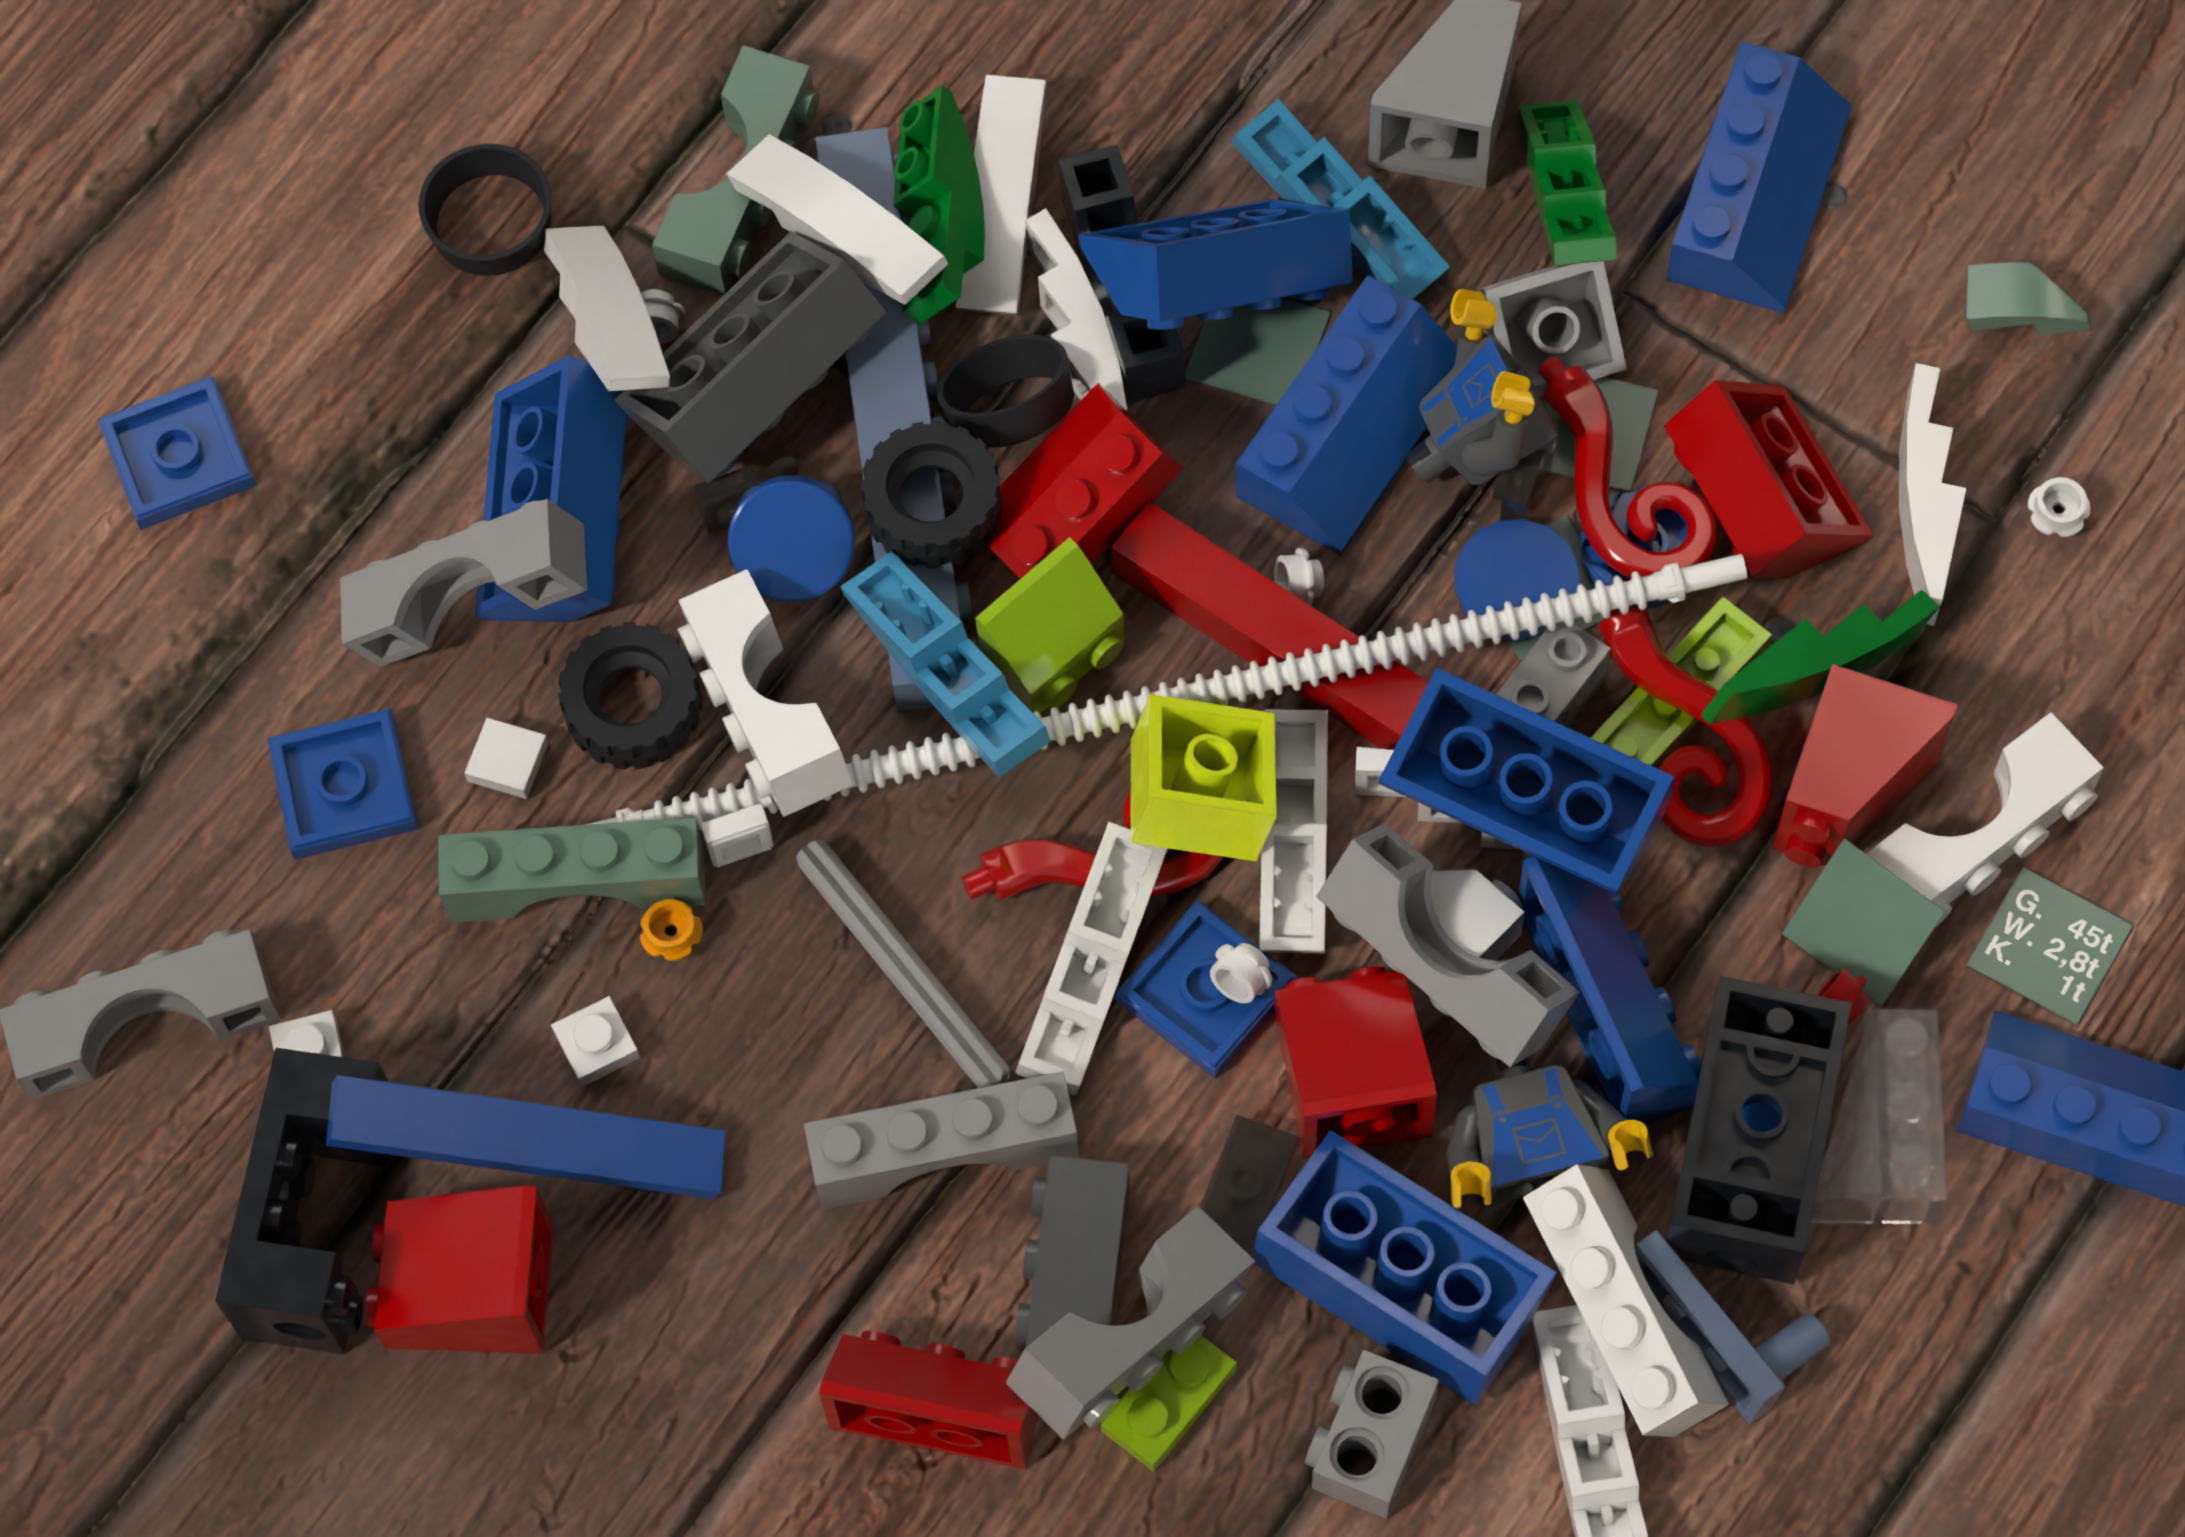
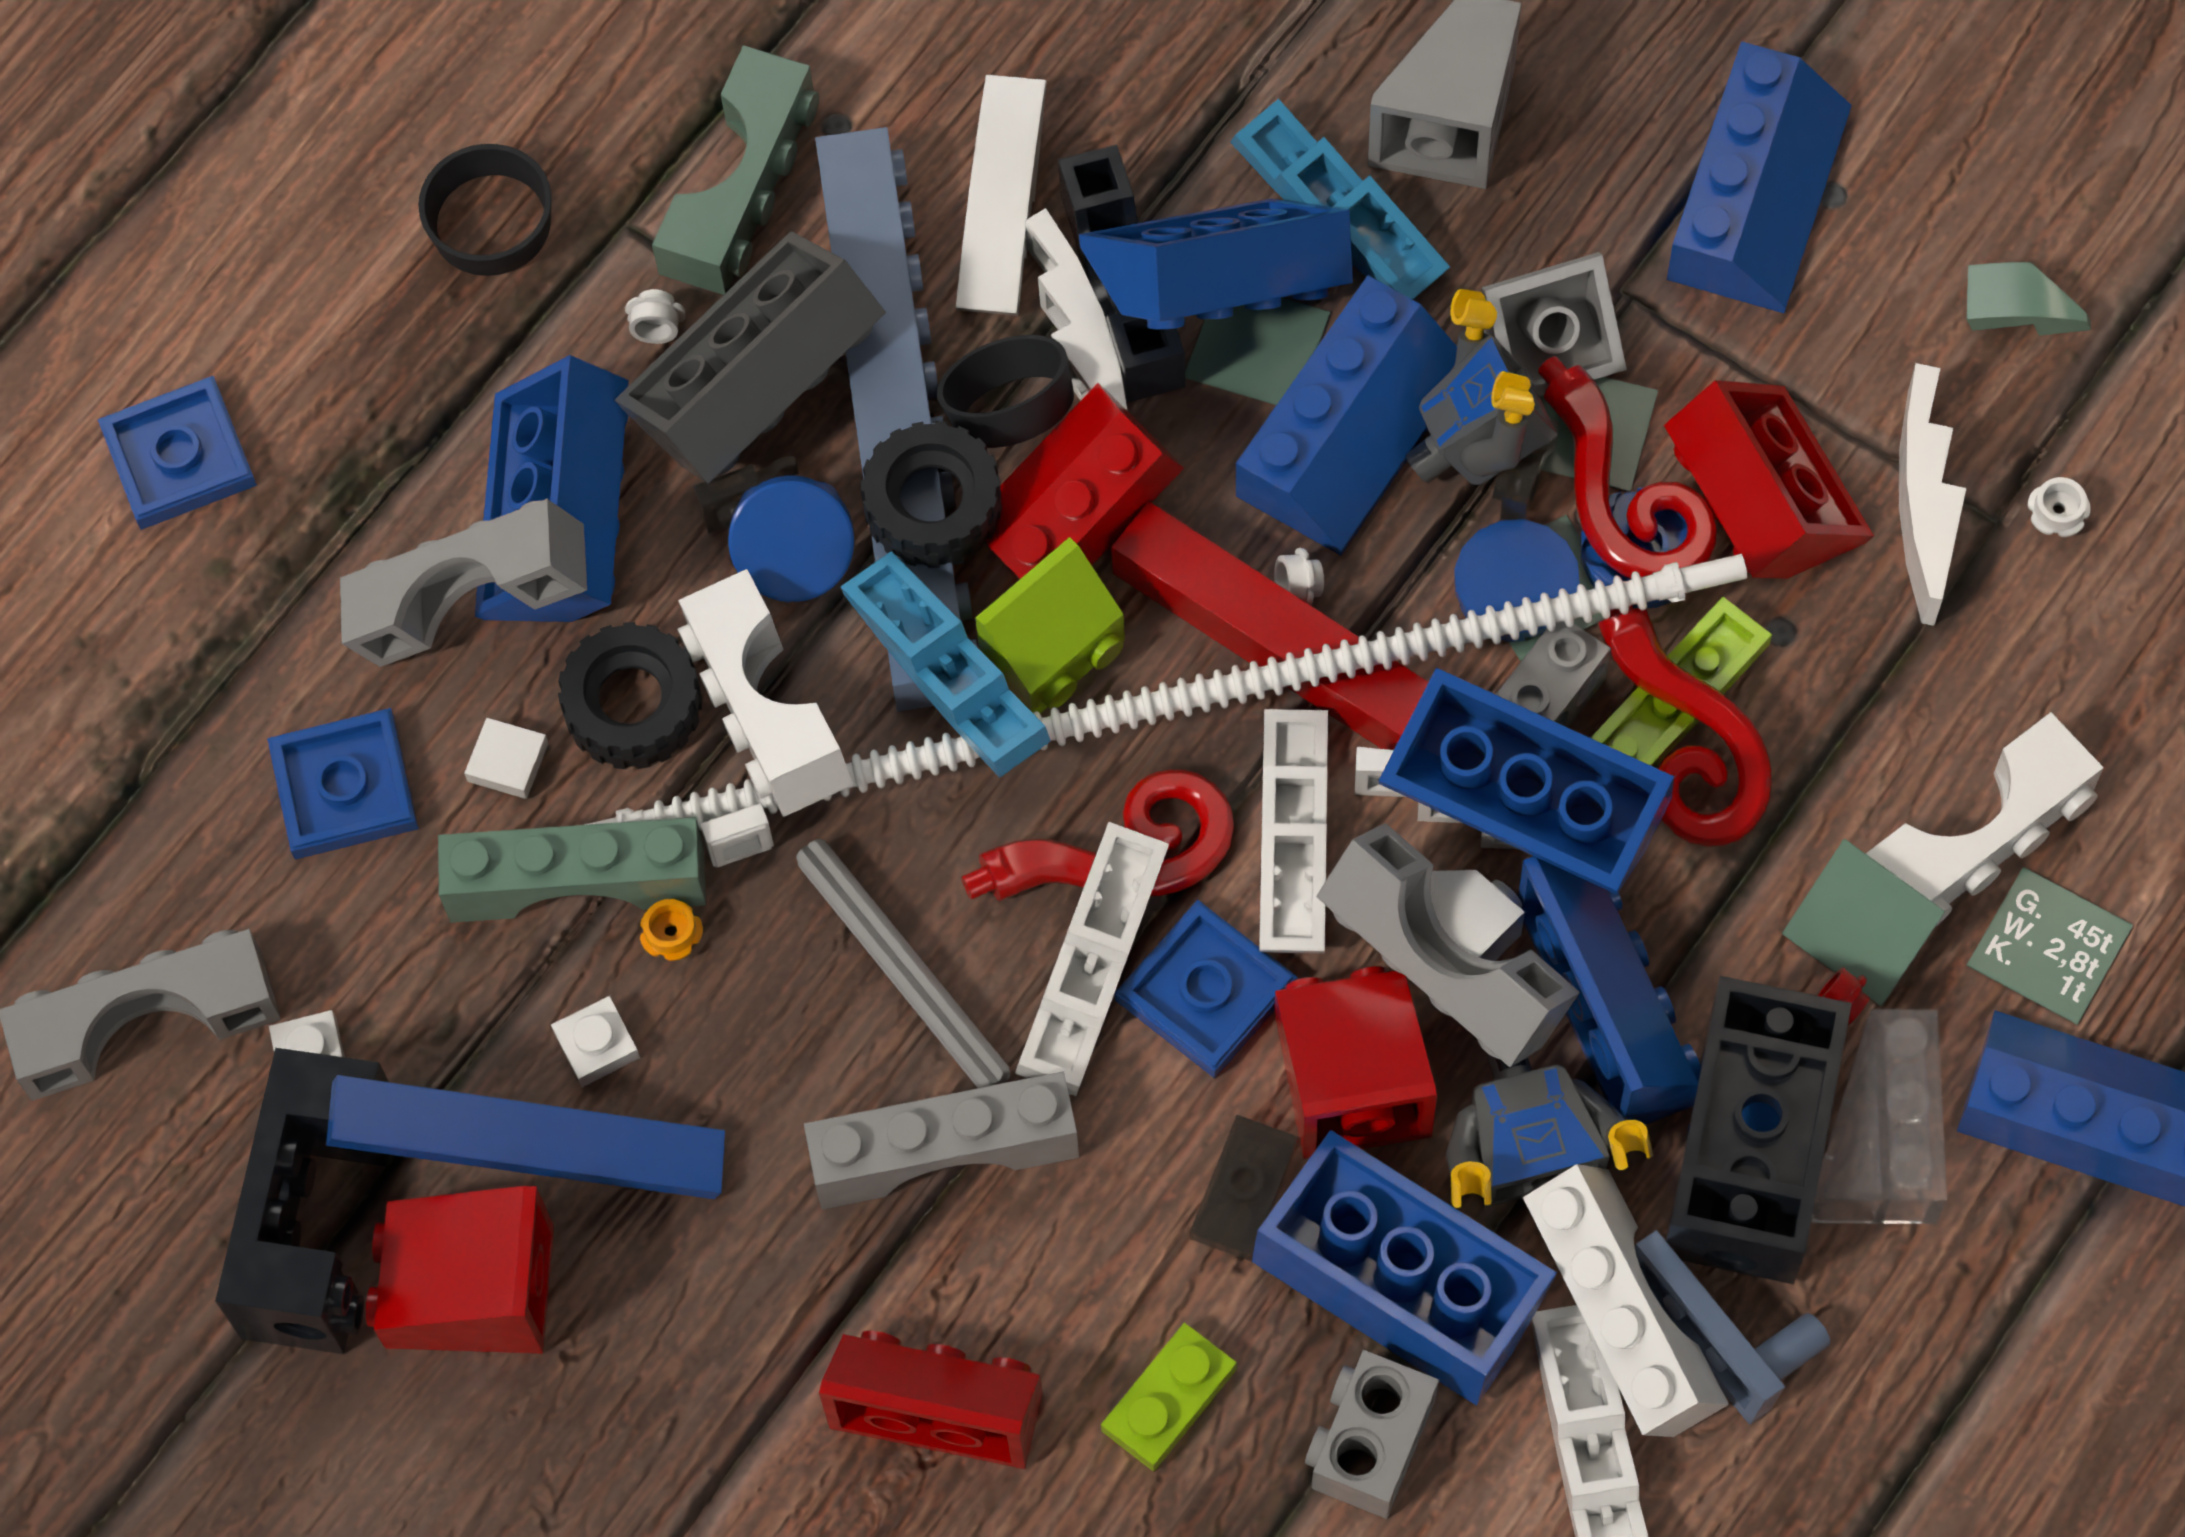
(608, 309): white slope -> none
(837, 218): white slope -> none
(941, 194): green slope -> none
(1078, 1244): dark grey brick -> none
(1082, 1365): light grey arch -> none
(1203, 777): neon yellow brick -> none
(1241, 972): white plate -> none
(1567, 182): green slope -> none
(1802, 659): green slope -> none
(1859, 762): slope -> none

